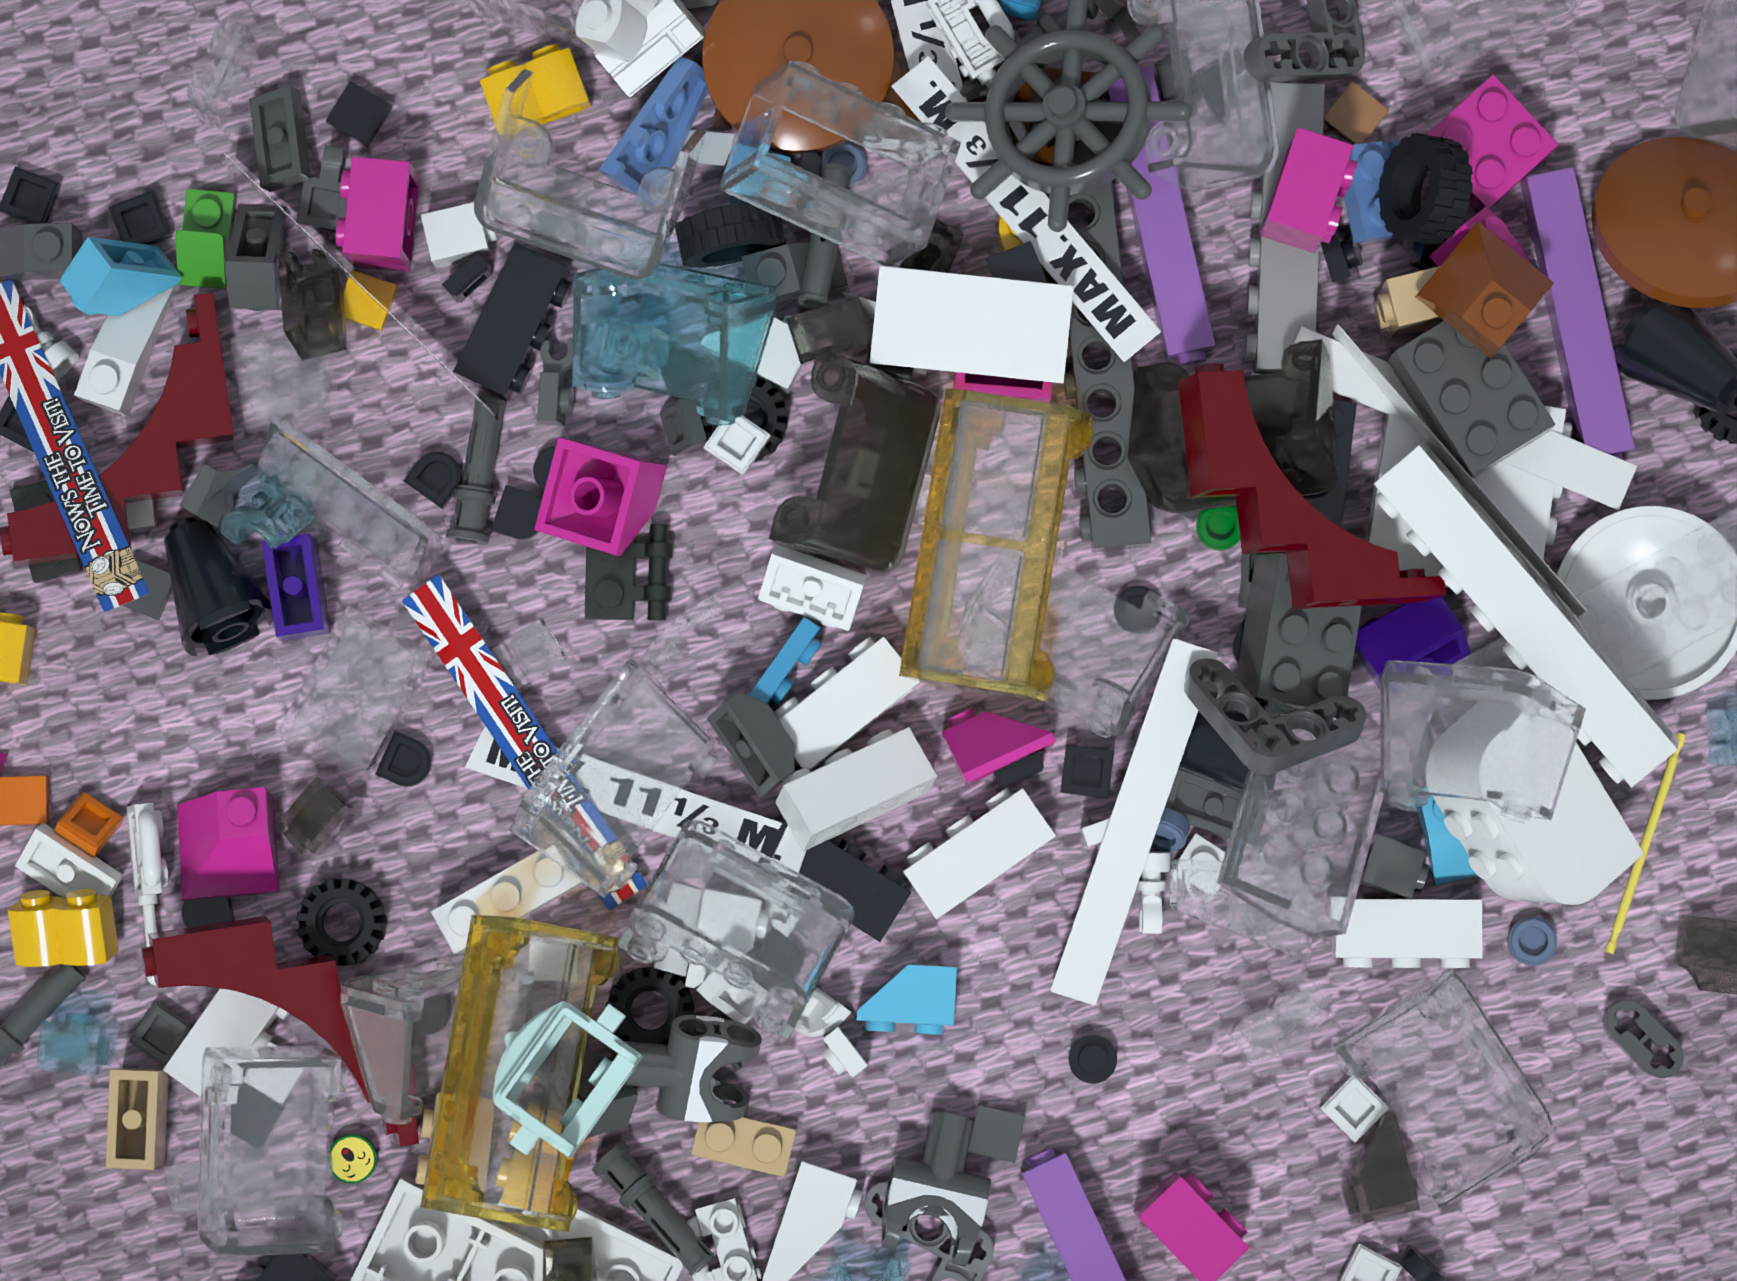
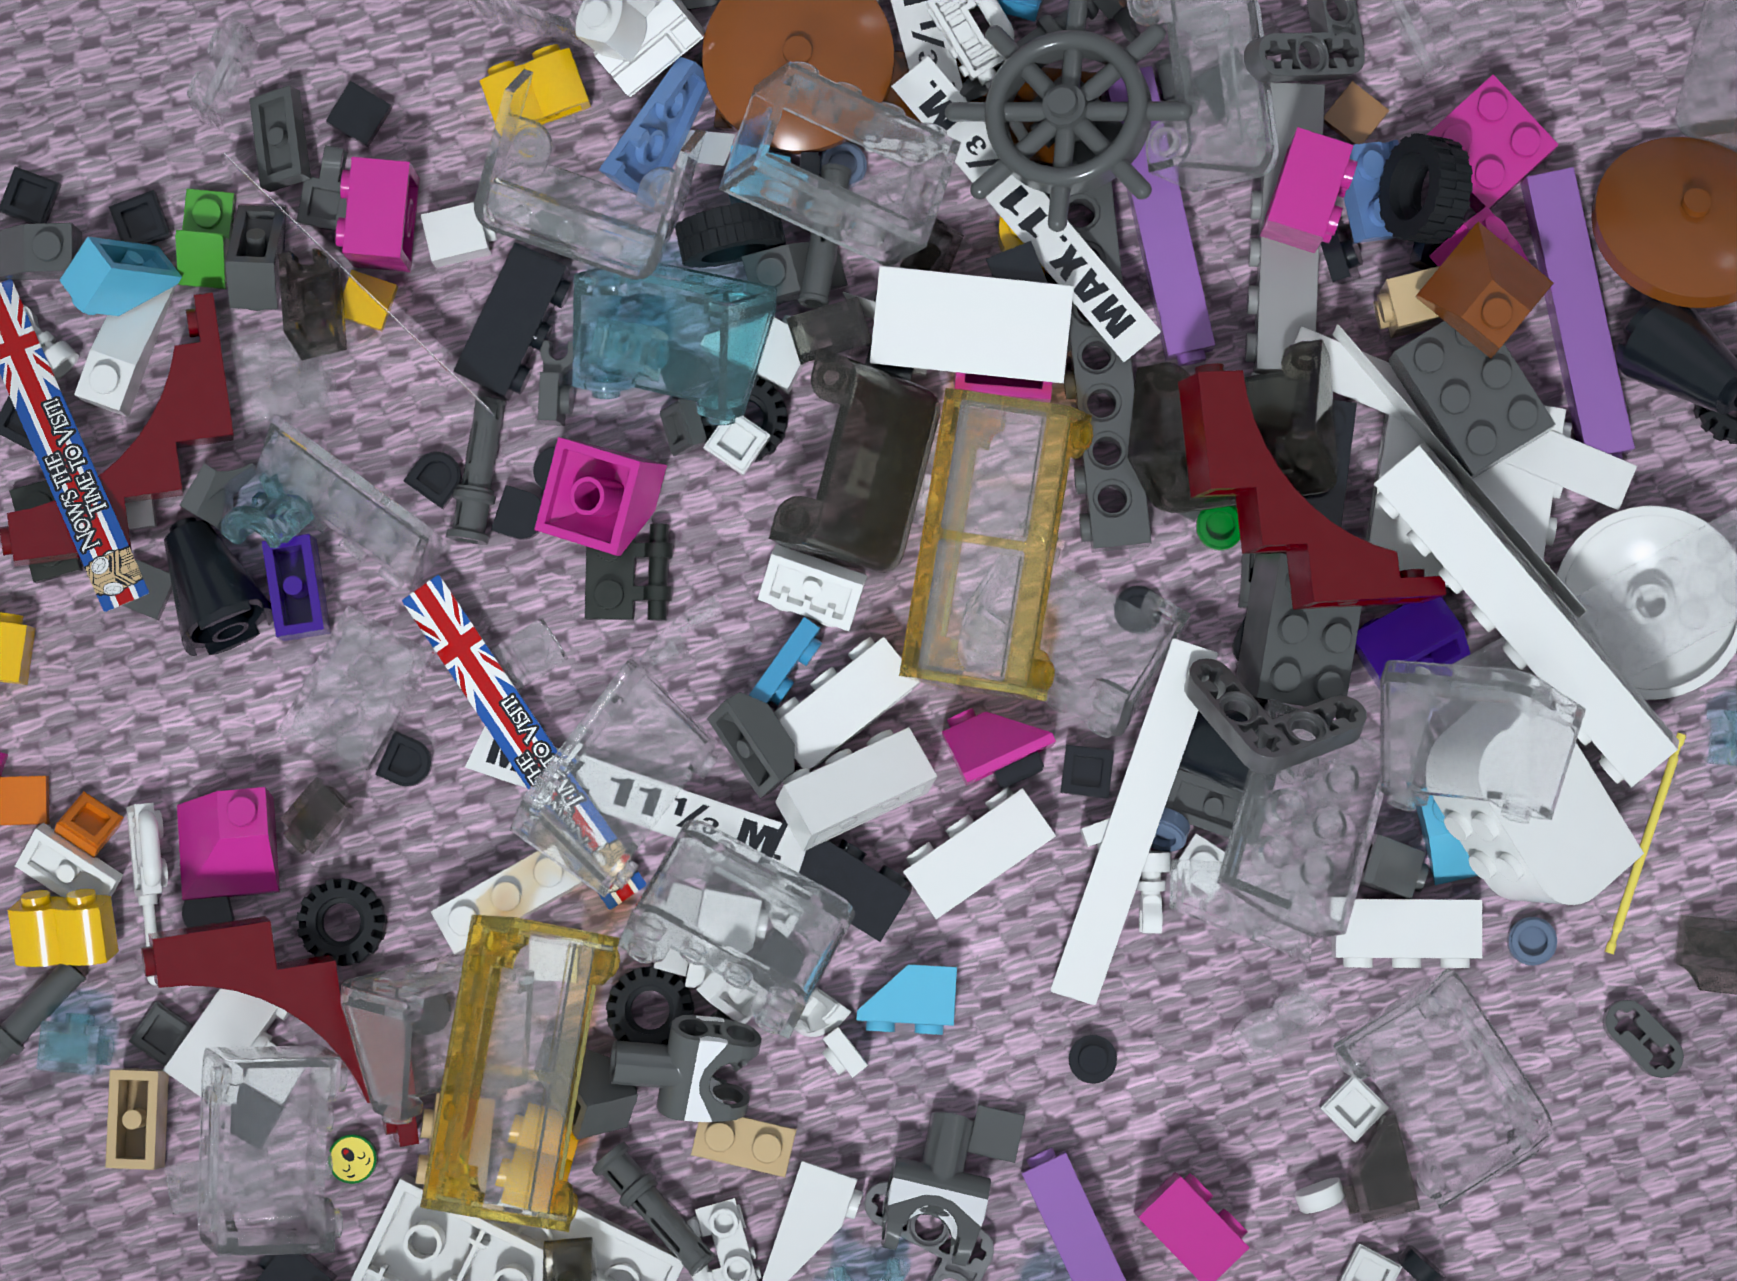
(467, 278): black tile -> none
(527, 1052): light aqua animal -> none
(1320, 1195): none -> white tile

